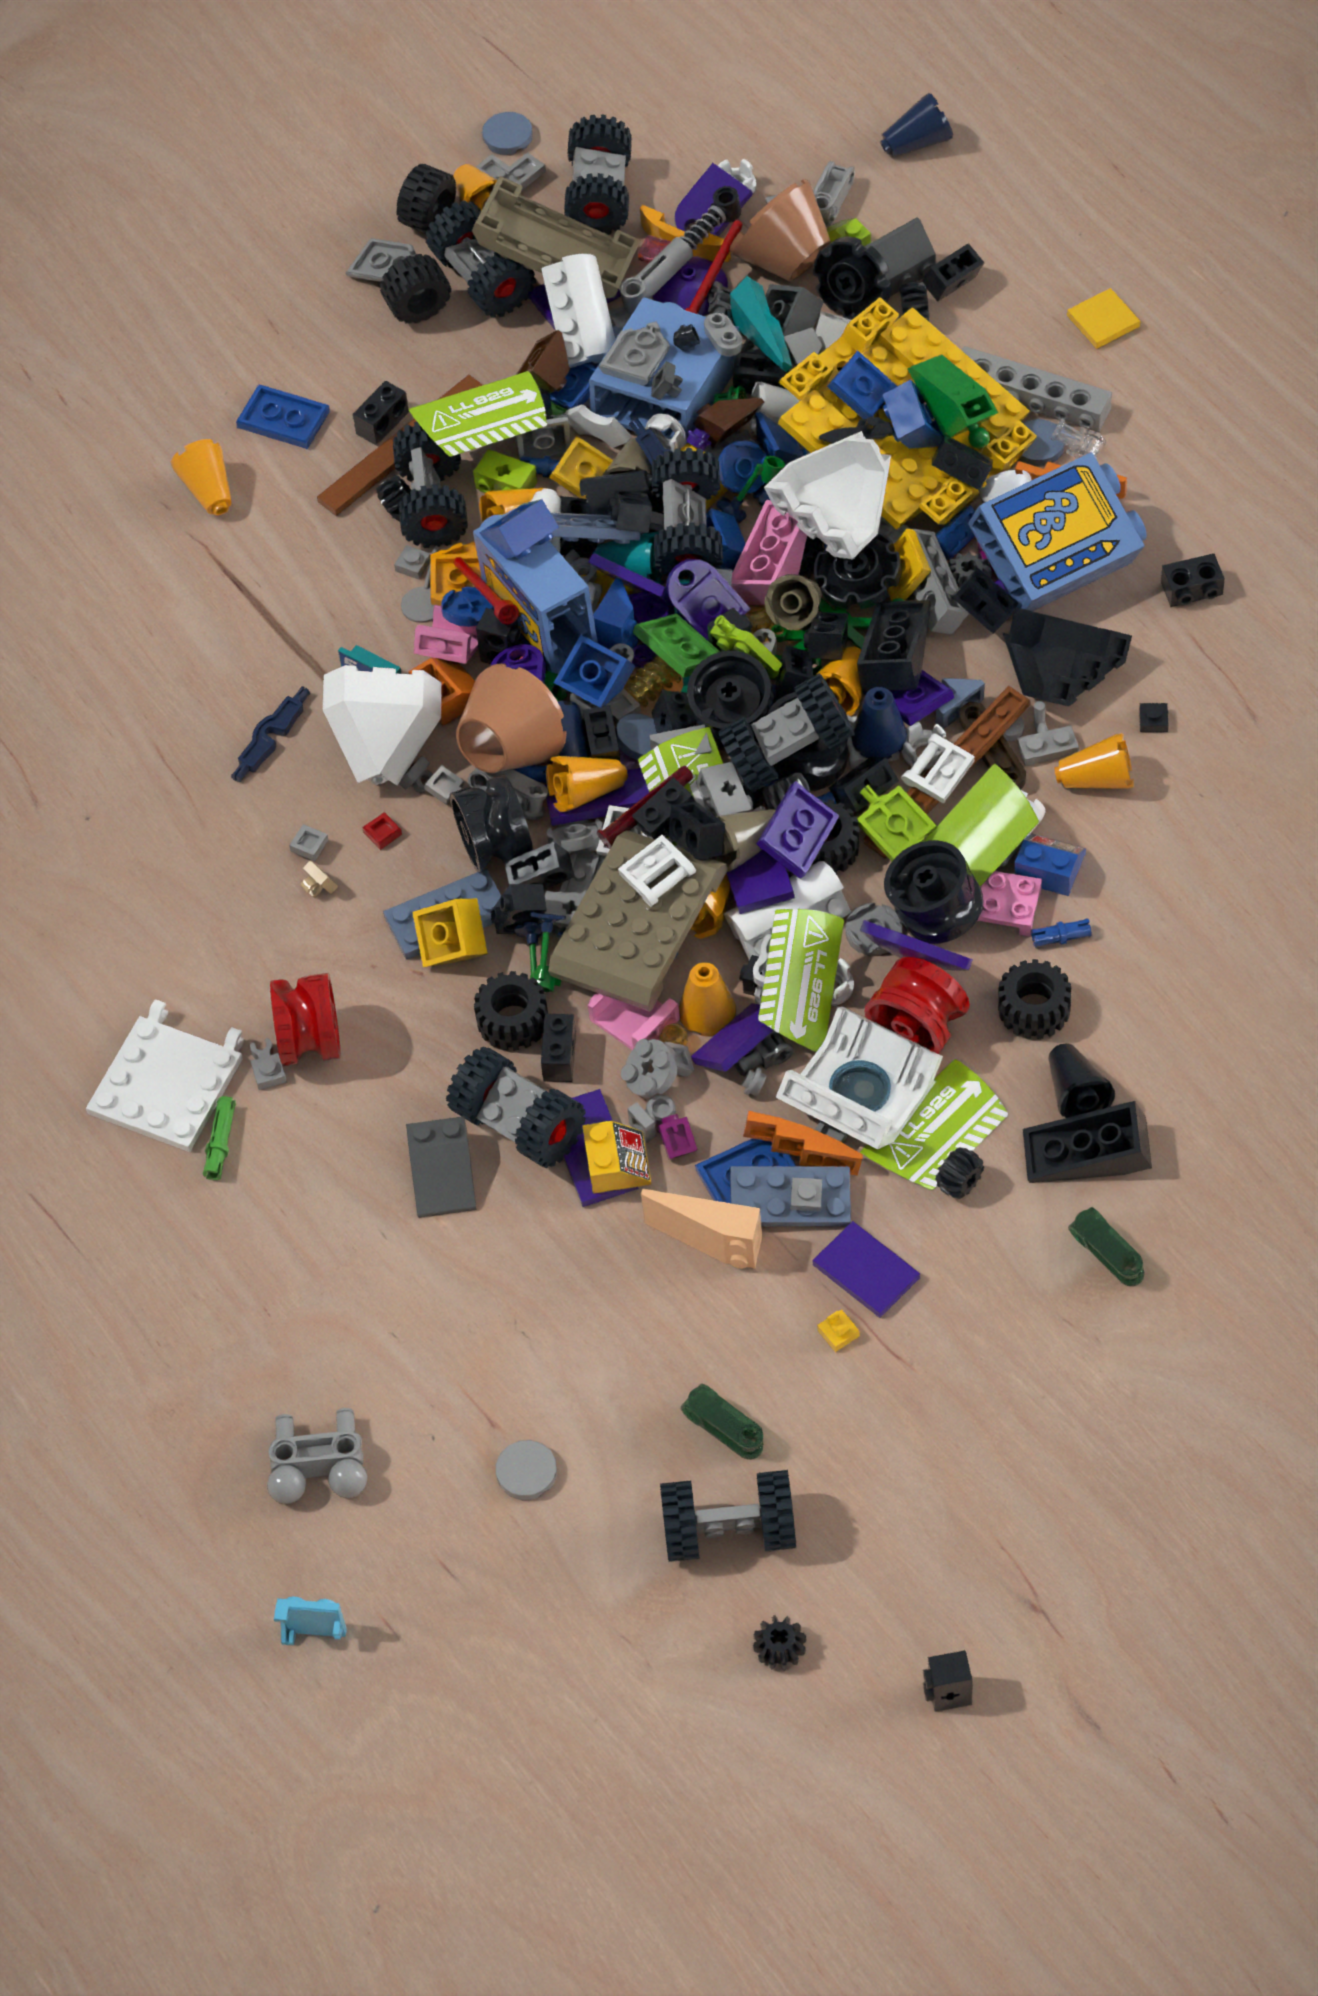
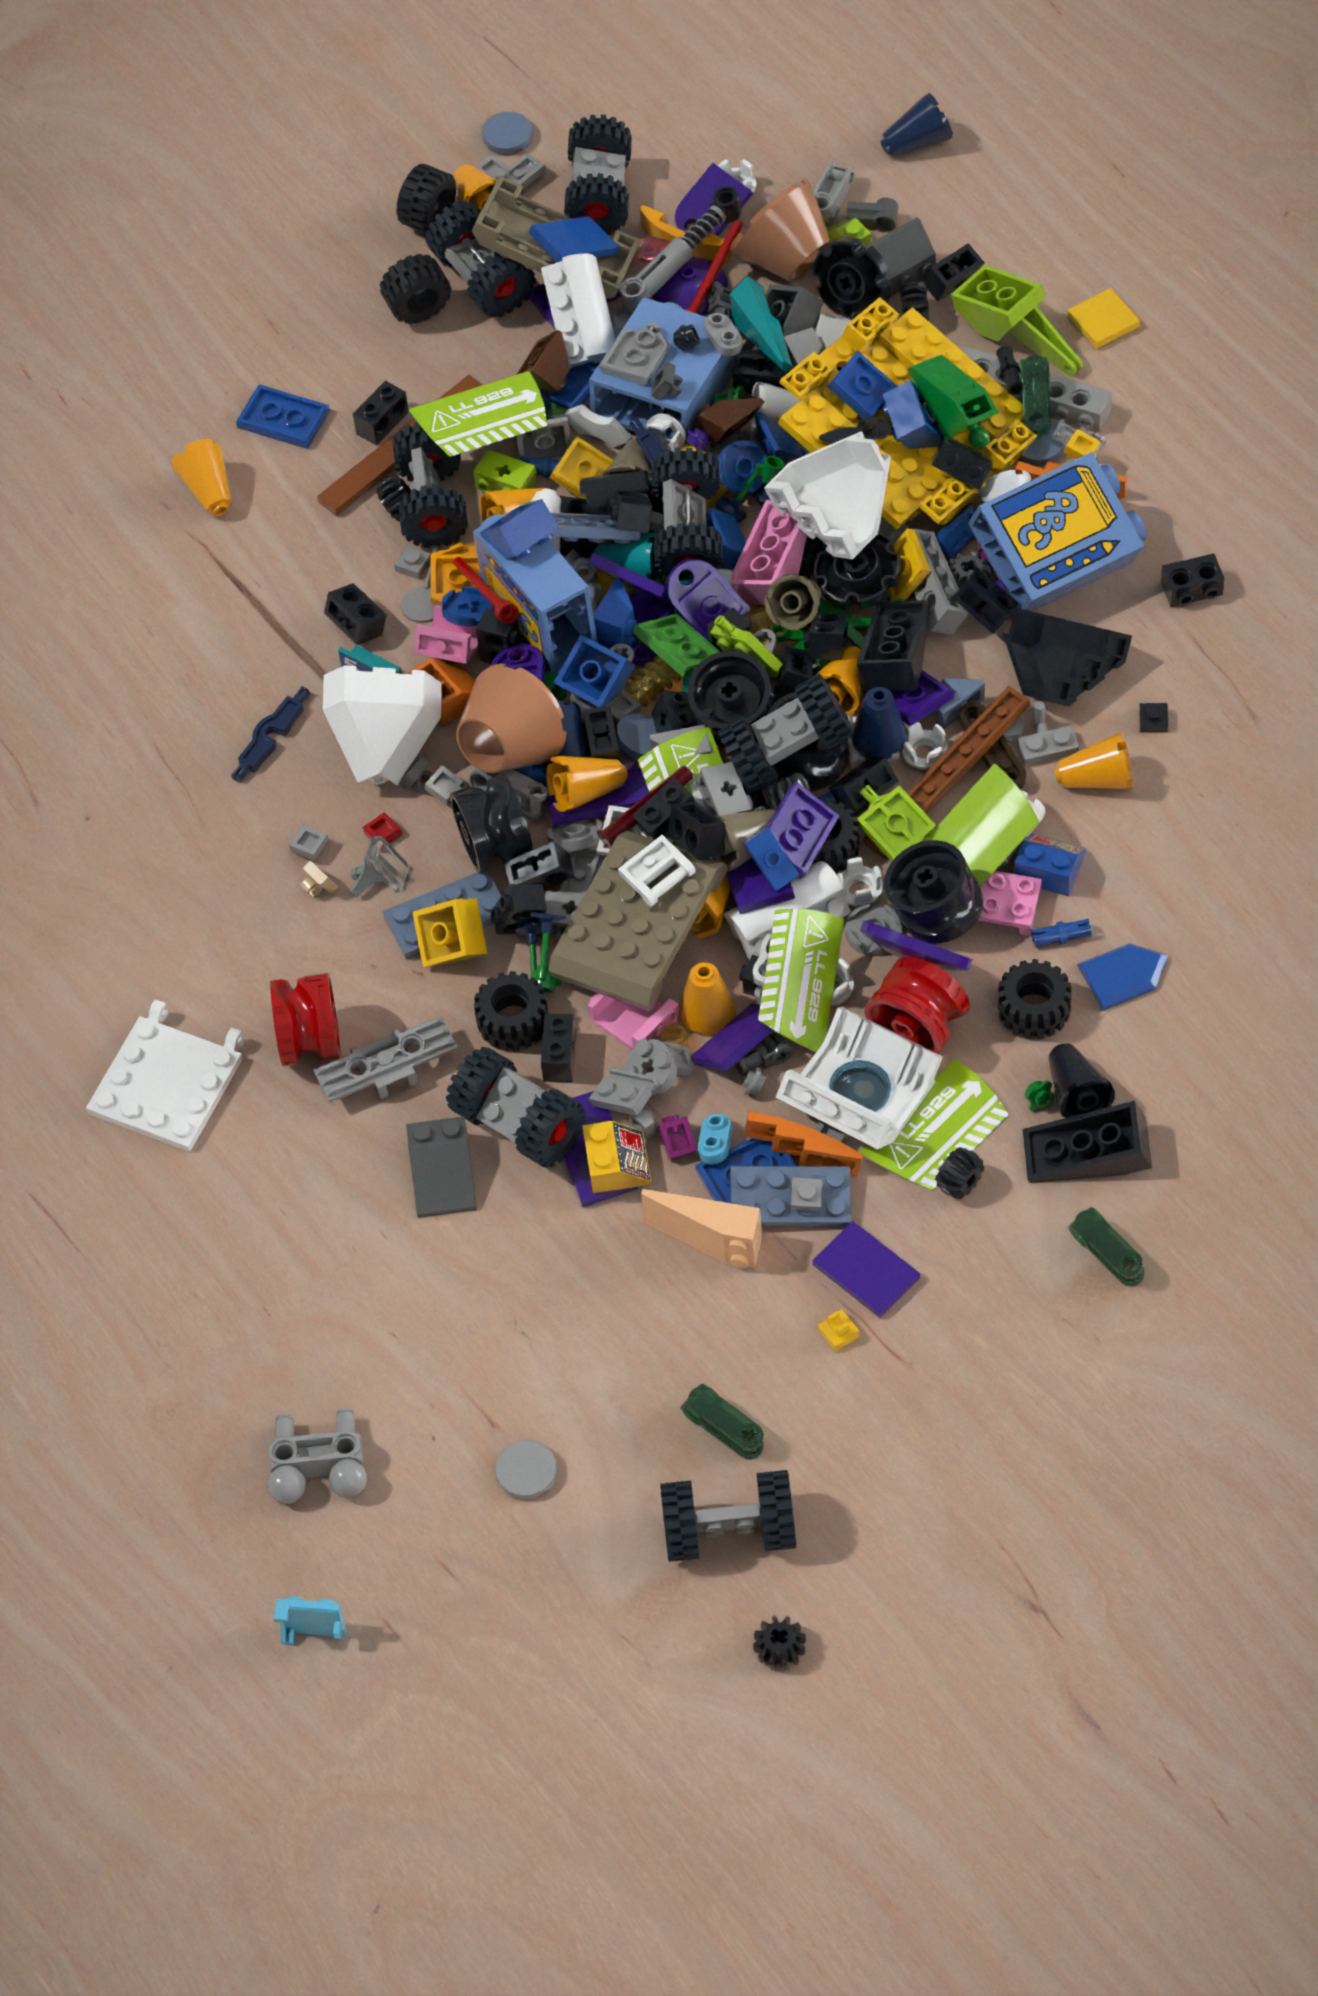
(217, 1146): bright green pin -> none
(267, 1066): light grey plate -> none
(355, 613): none -> black brick
(377, 258): light grey tile -> none
(381, 865): none -> clear piece
(388, 1064): none -> light grey piece
(573, 237): none -> blue tile
(623, 1091): none -> light grey plate
(661, 1107): light grey tile -> none
(715, 1139): none -> medium azure plate
(771, 859): none -> blue plate
(858, 872): none -> white piece
(879, 214): none -> dark grey piece
(944, 774): white plate -> none
(948, 1681): black brick -> none
(1005, 304): none -> lime slope
(1006, 360): none -> black pin
(1036, 394): none -> clear green piece
(1039, 1094): none -> green plate
(1080, 445): none -> yellow tile
(1123, 973): none -> blue tile

